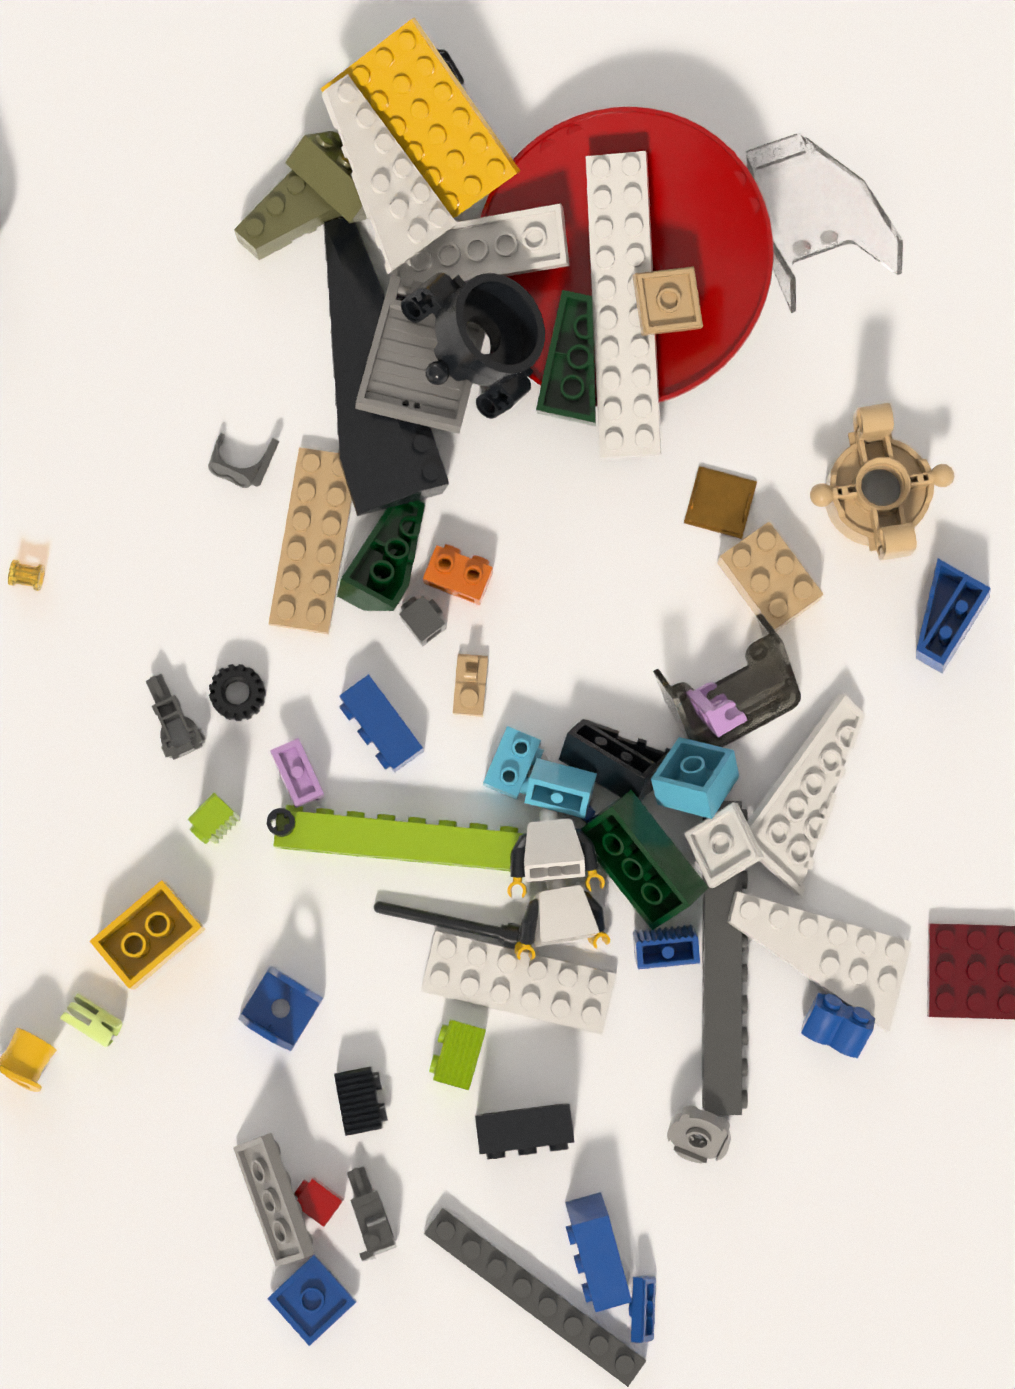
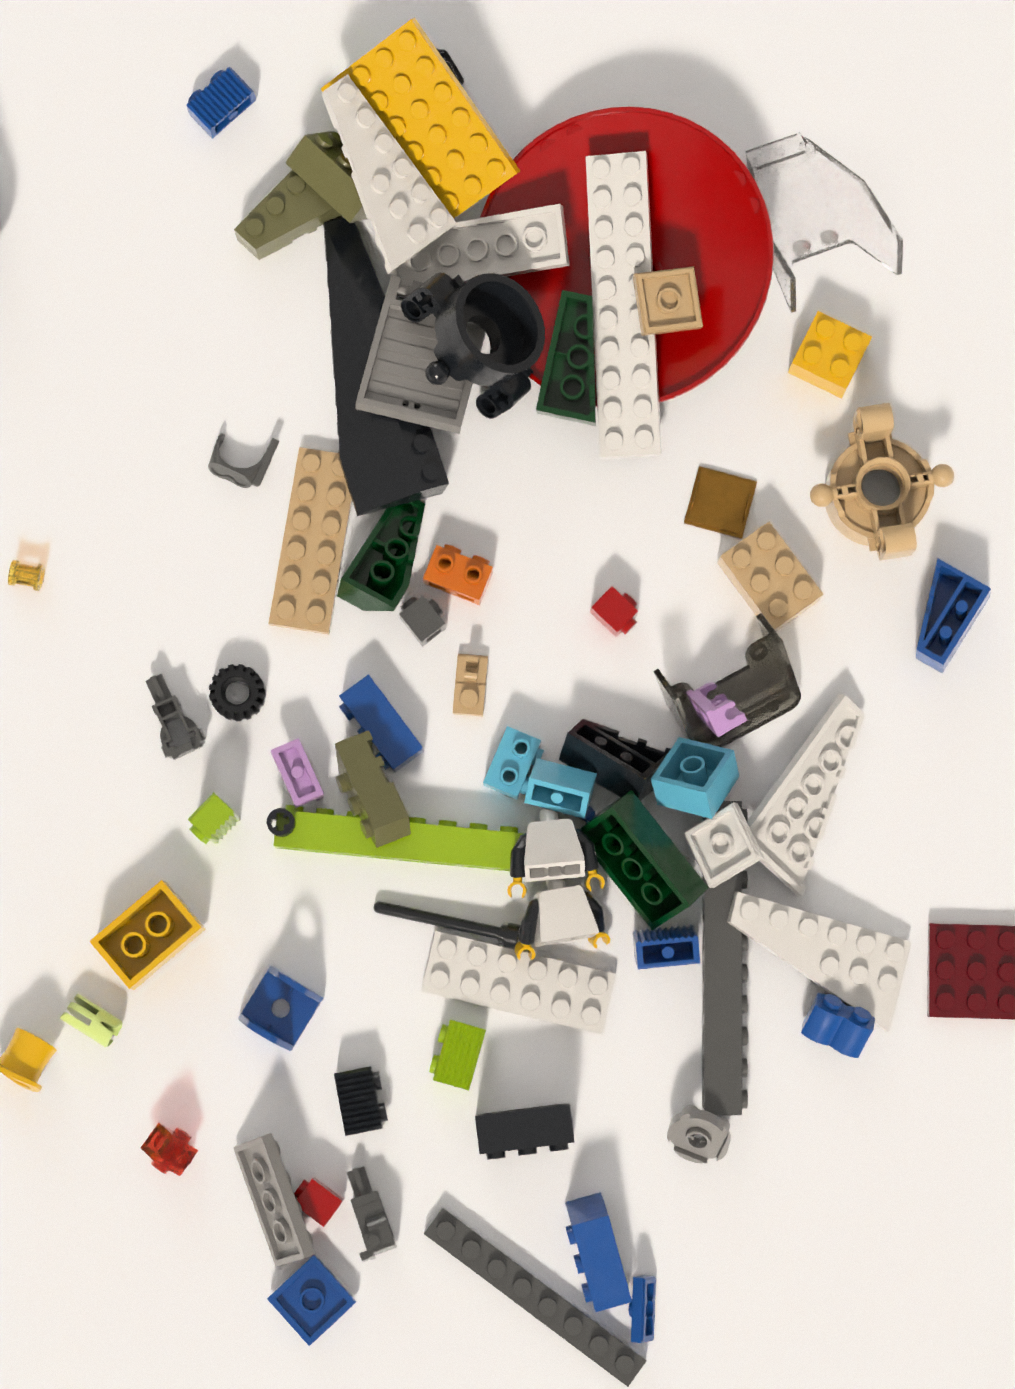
(169, 1149): none -> clear red brick
(220, 101): none -> blue brick
(370, 791): none -> olive wedge
(616, 611): none -> red brick
(829, 354): none -> yellow brick

